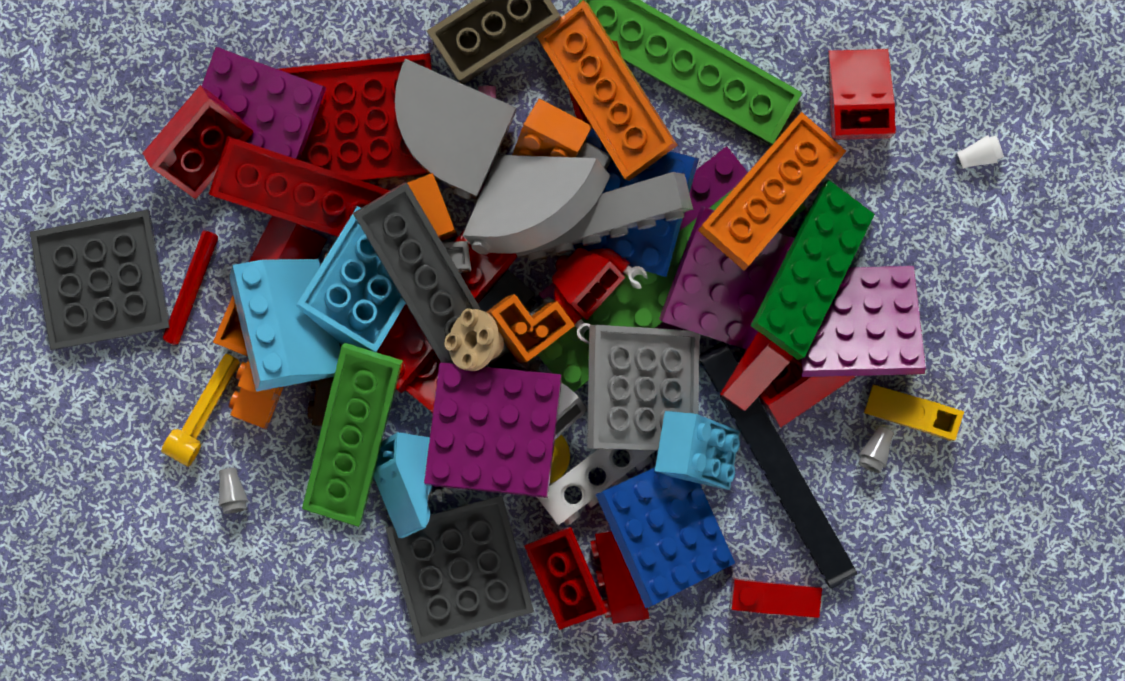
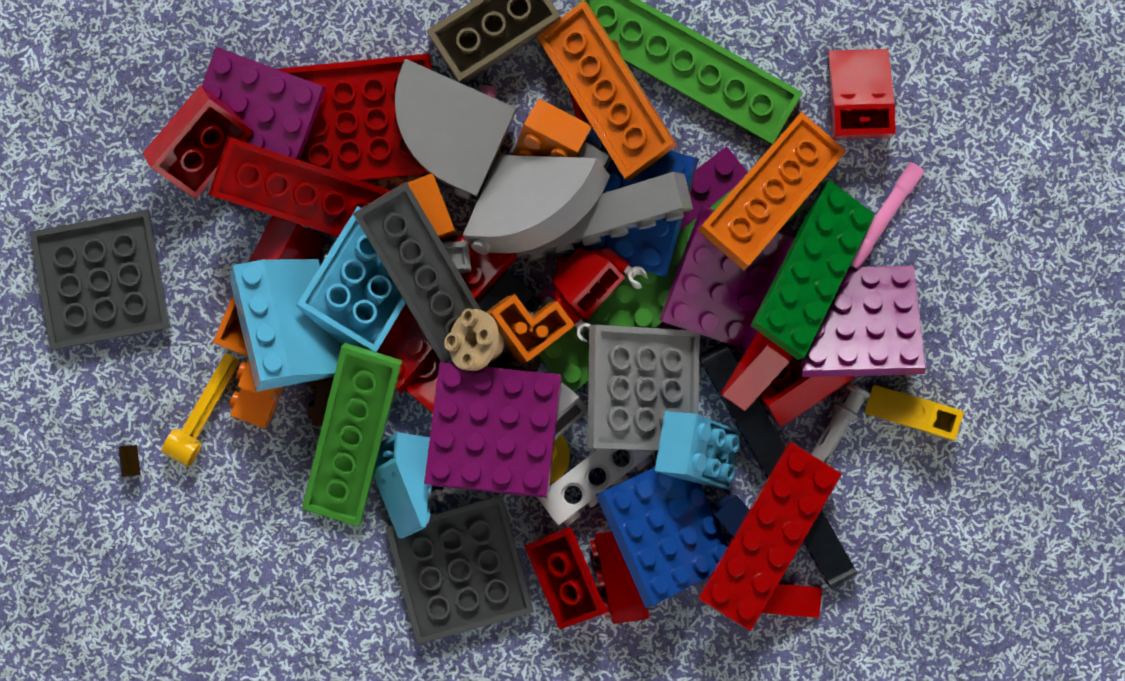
(129, 460): none -> dark brown piece
(190, 287): red axle -> none
(231, 492): light grey cone -> none
(730, 513): none -> dark blue brick
(769, 536): none -> red plate
(844, 413): none -> light grey pin
(876, 451): light grey cone -> none
(902, 188): none -> bright pink piece
(981, 152): white cone -> none

